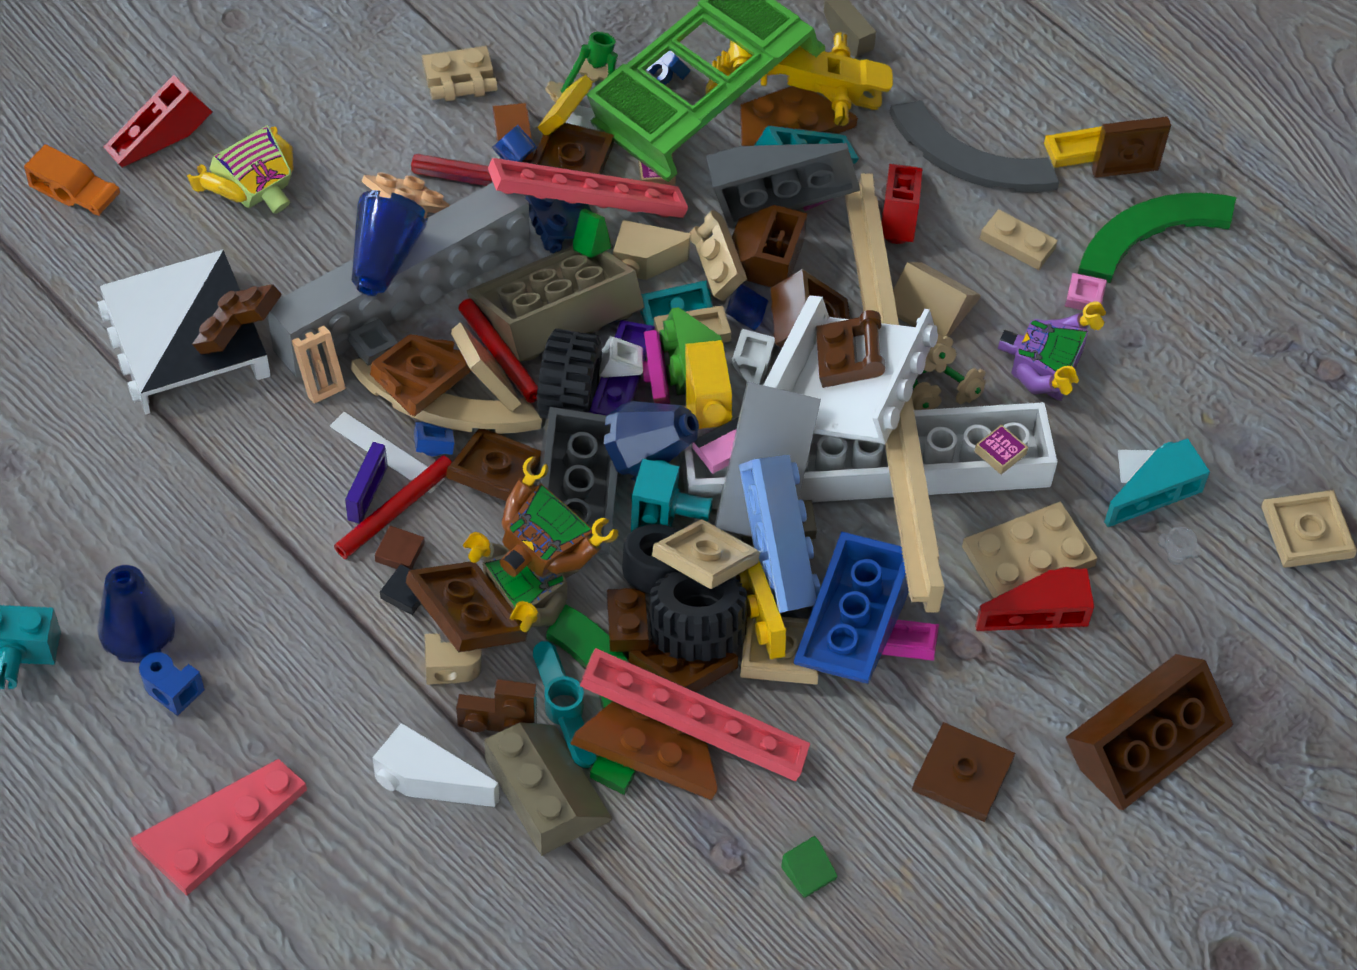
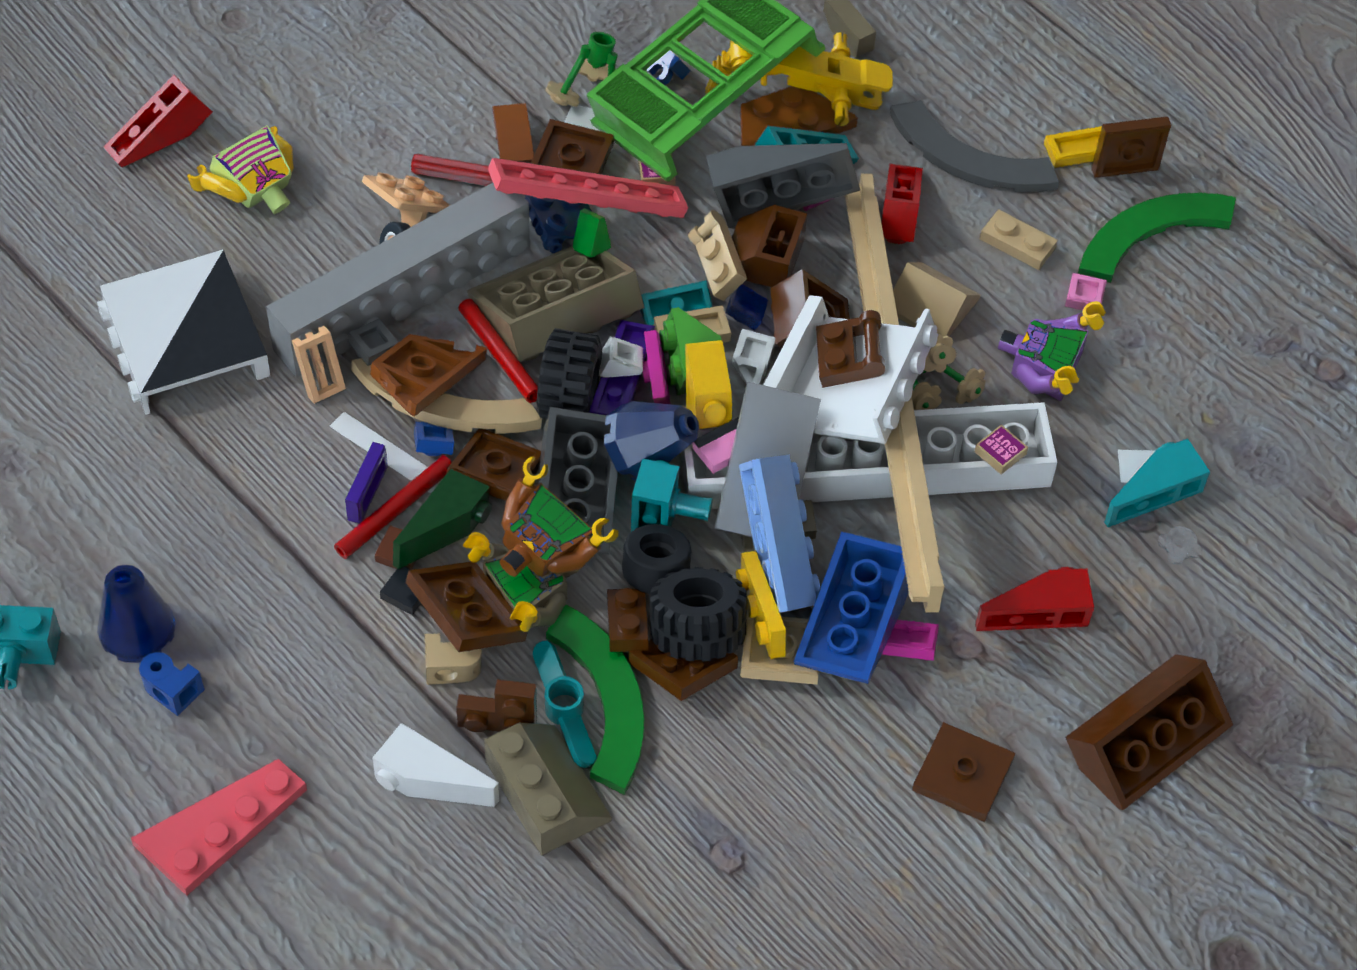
(68, 180): orange piece -> none
(233, 311): reddish brown plate -> none
(383, 239): clear blue cone -> none
(443, 518): none -> dark green slope
(459, 73): tan plate -> none
(485, 367): tan tile -> none
(514, 145): blue leg -> none
(565, 105): yellow tile -> none
(649, 748): dark orange wing -> none
(651, 248): tan slope -> none
(695, 714): coral plate -> none
(706, 553): tan plate -> none
(808, 867): green slope -> none
(1027, 548): tan plate -> none
(1308, 528): tan plate -> none

